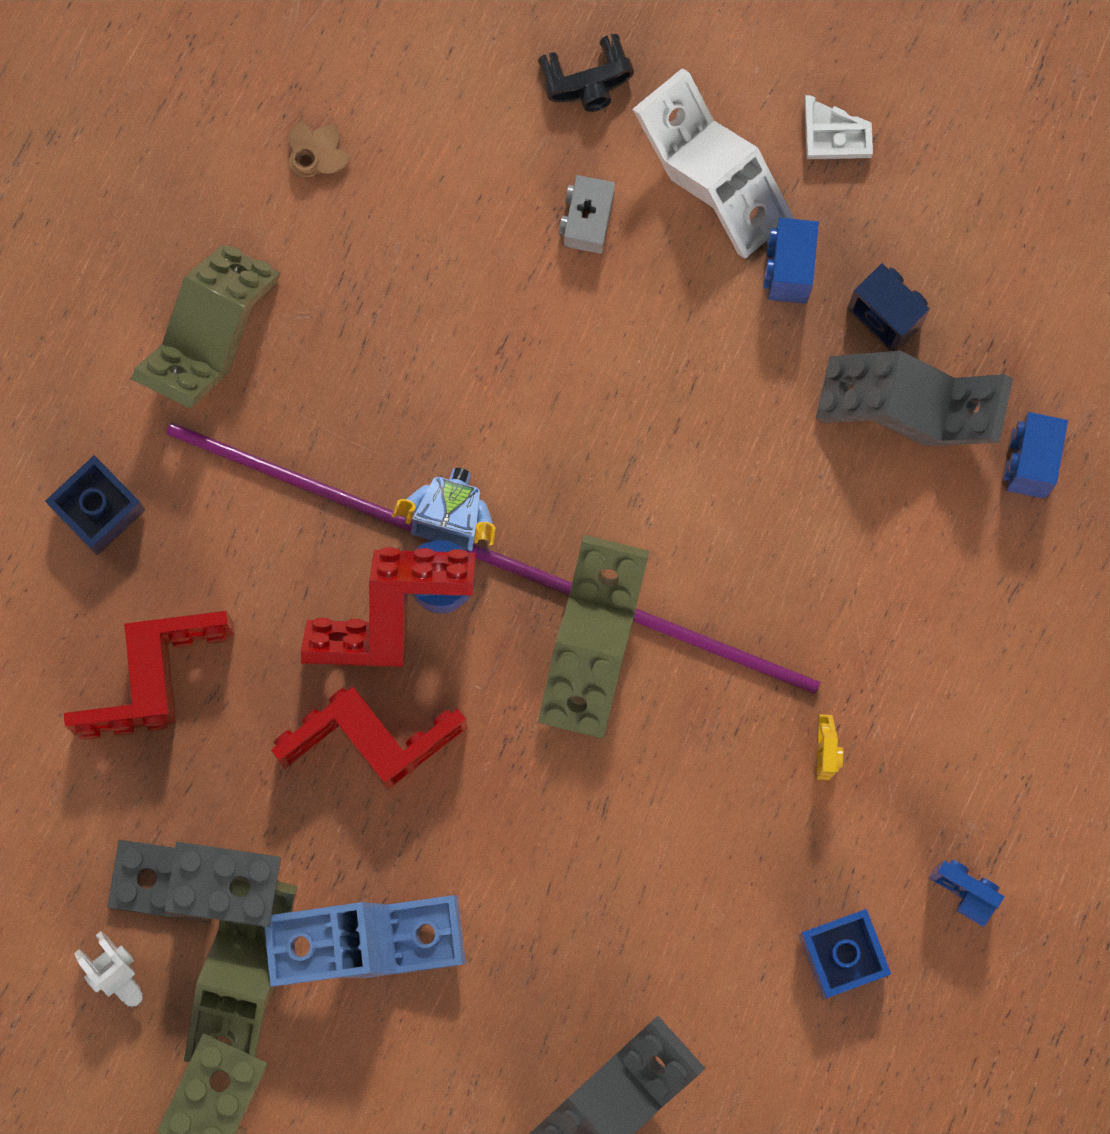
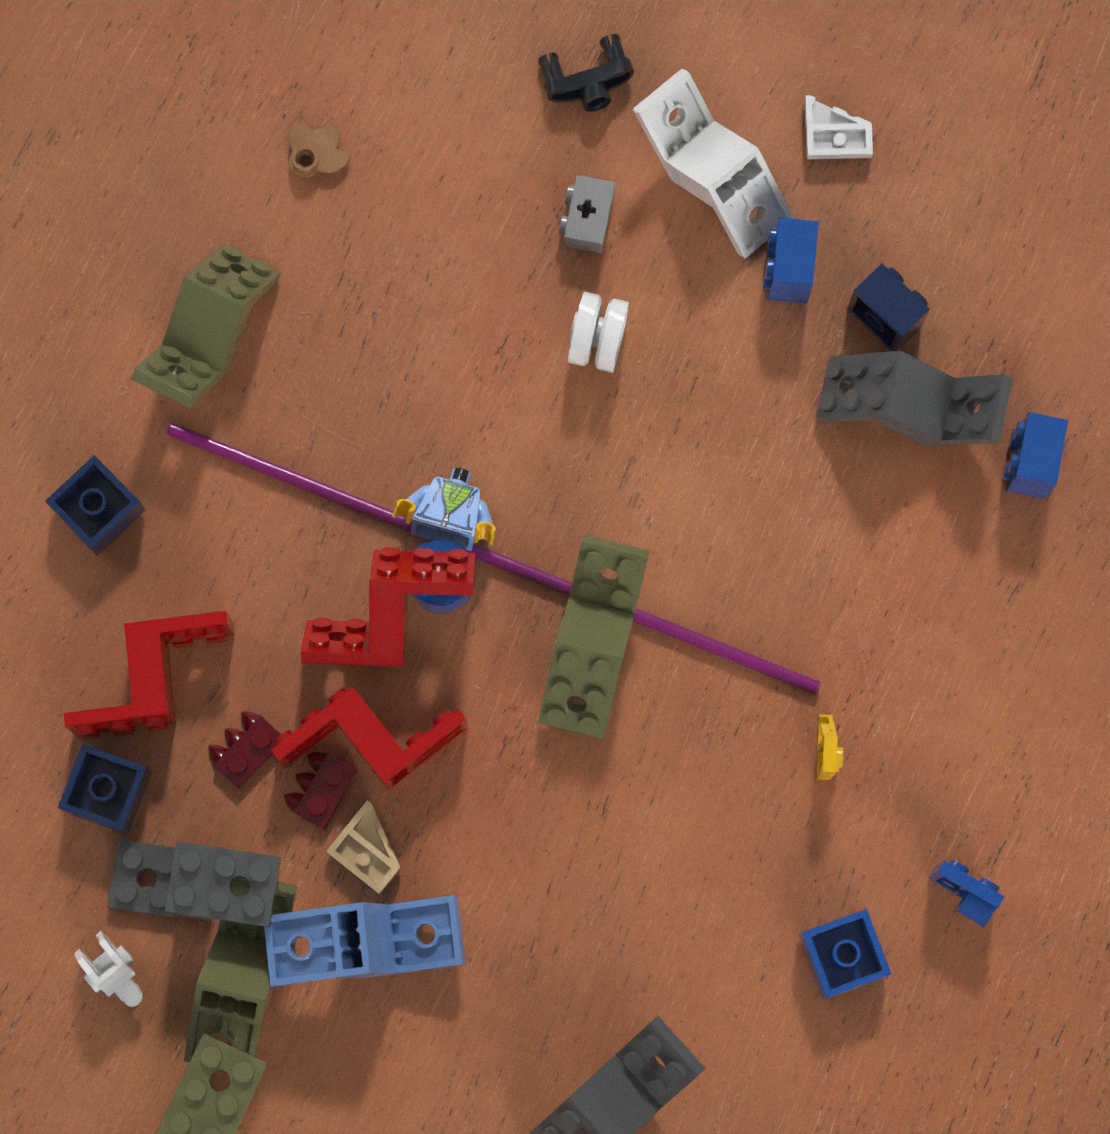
(104, 789): none -> dark blue brick
(246, 751): none -> dark red plate
(322, 789): none -> dark red plate
(366, 850): none -> tan wing
(599, 332): none -> white wheel

